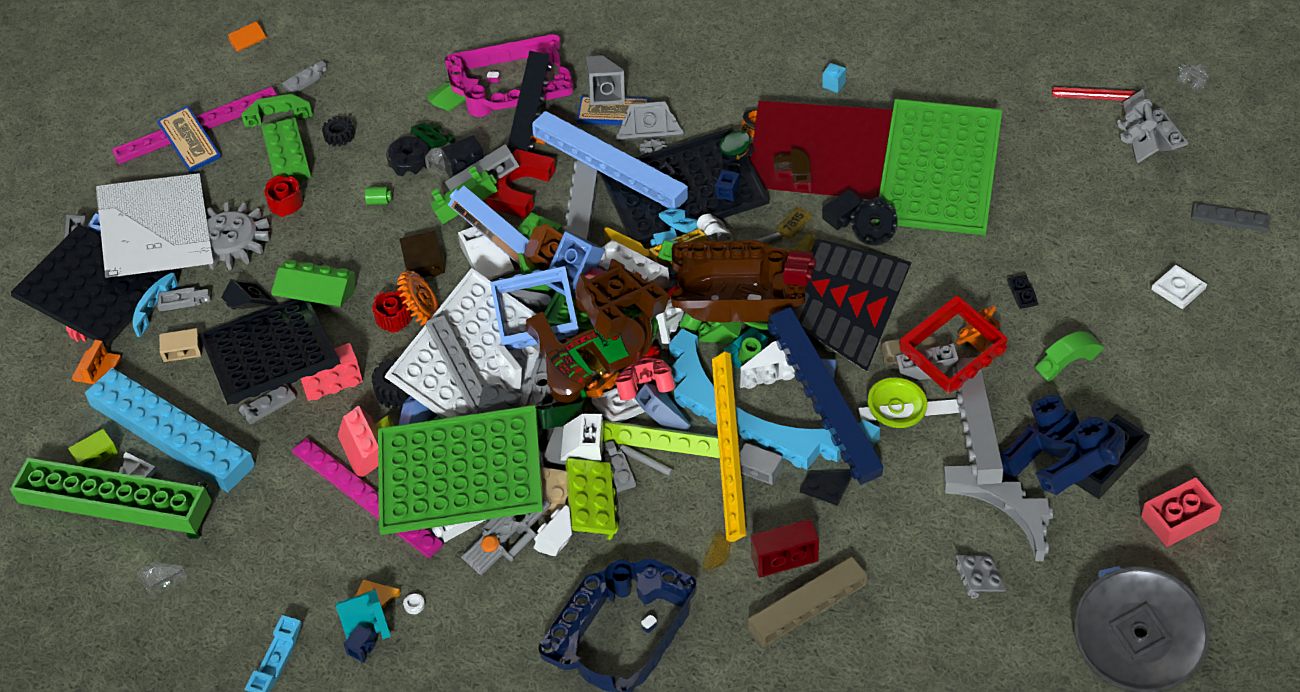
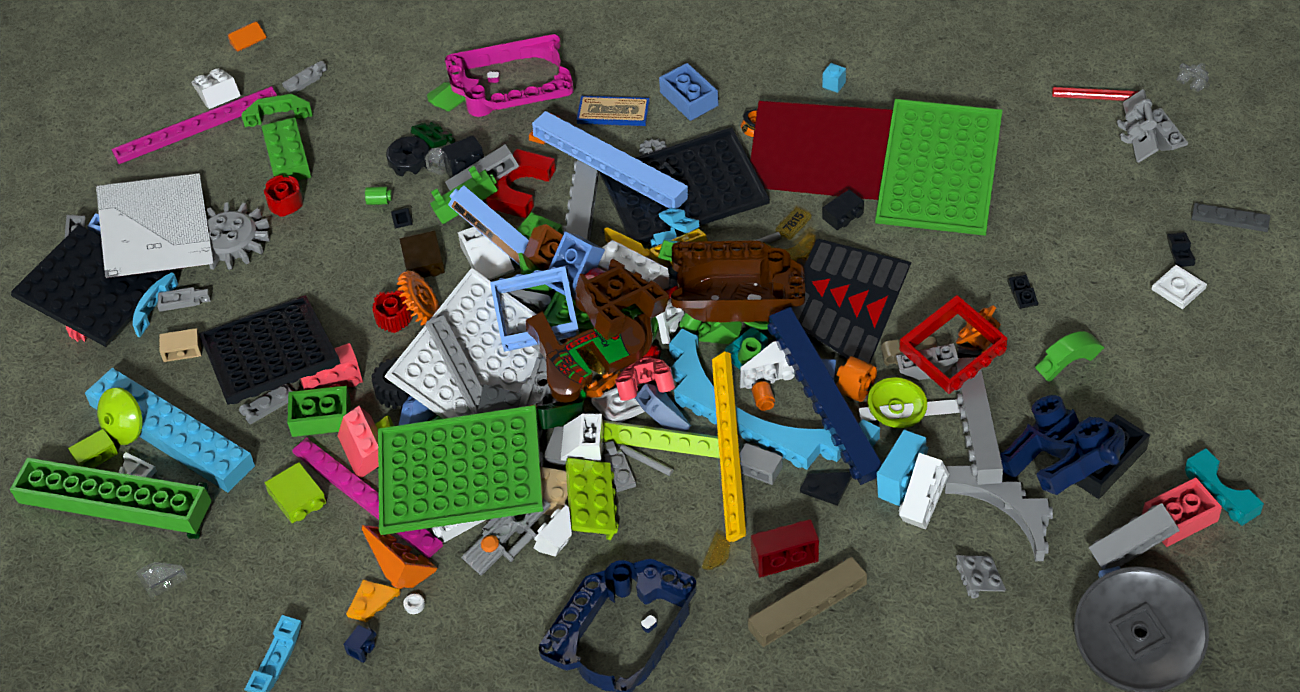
(95, 364): orange bracket -> none
(119, 415): none -> lime dish
(188, 139): tile -> none
(216, 88): none -> white slope
(246, 295): black slope -> none
(295, 493): none -> lime brick
(314, 283): bright green slope -> none
(317, 410): none -> bright green brick
(338, 124): black tyre -> none
(362, 611): teal bracket -> none
(395, 560): none -> orange wedge
(401, 218): none -> black slope
(509, 369): white wing -> none
(529, 101): black brick -> none
(604, 81): light grey slope -> none
(649, 121): light grey wing -> none
(688, 91): none -> medium blue brick
(714, 228): white brick -> none
(727, 185): dark blue brick -> none
(736, 145): dark green piece -> none
(763, 395): none -> orange brick
(797, 162): dark brown brick -> none
(799, 268): dark red brick -> none
(856, 378): none -> orange brick
(870, 210): black plate -> none
(898, 467): none -> medium azure brick
(923, 491): none -> white wedge
(969, 352): none -> black pin
(1134, 538): none -> light grey brick
(1180, 249): none -> black slope
(1240, 504): none -> teal arch

